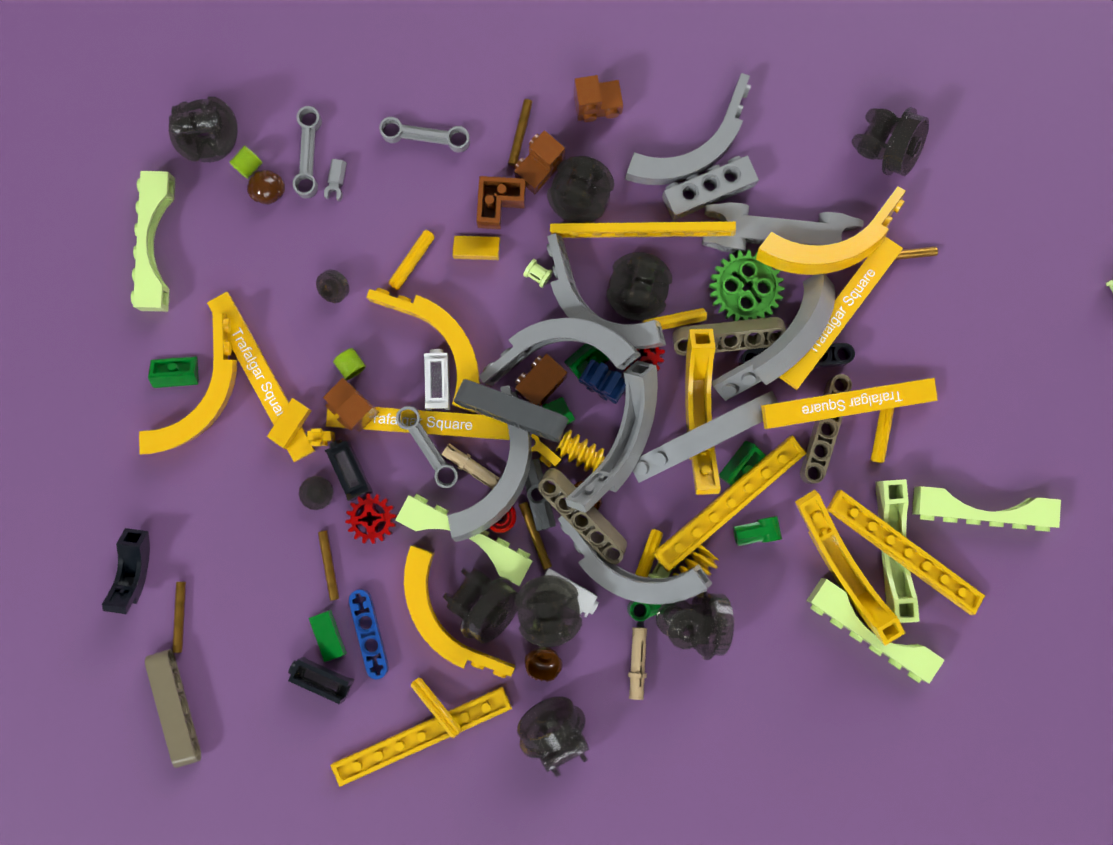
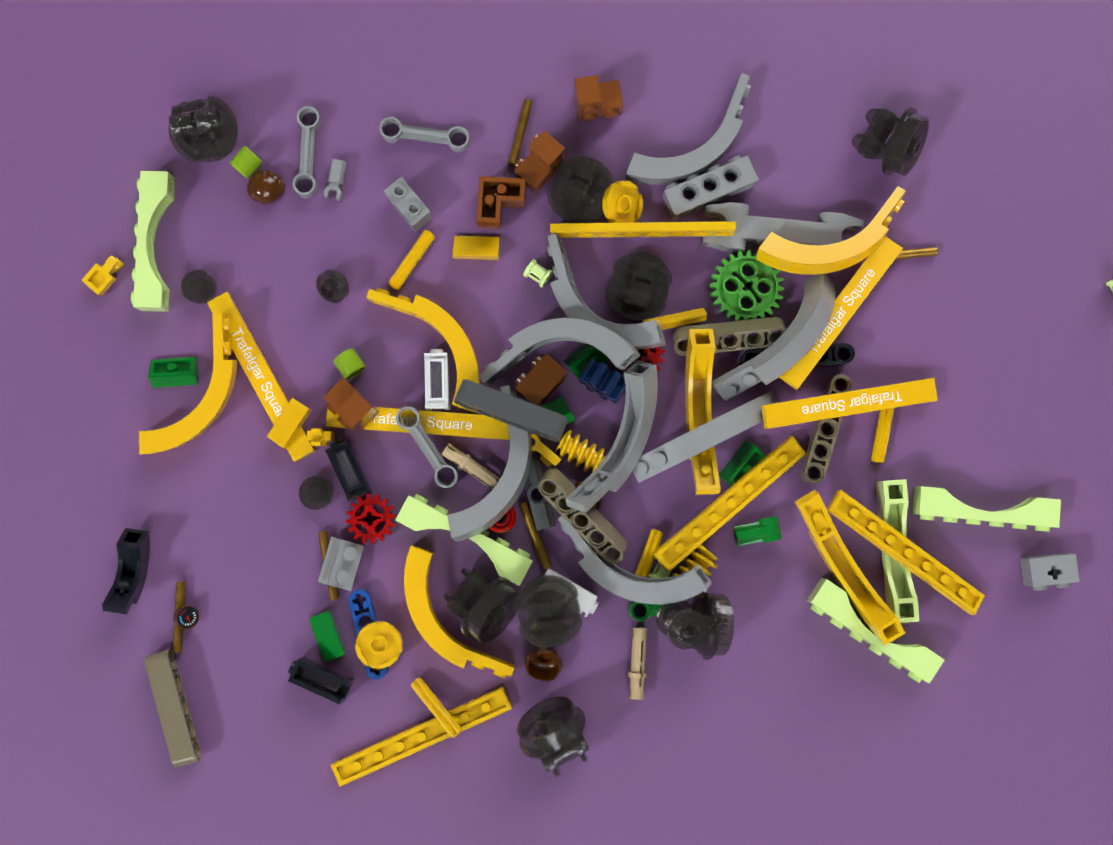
(100, 277): none -> yellow plate
(186, 617): none -> black tile
(198, 286): none -> clear smoke plate
(340, 563): none -> light grey plate
(379, 645): none -> yellow tile
(408, 204): none -> light grey brick
(622, 202): none -> yellow tile
(1036, 570): none -> light grey brick

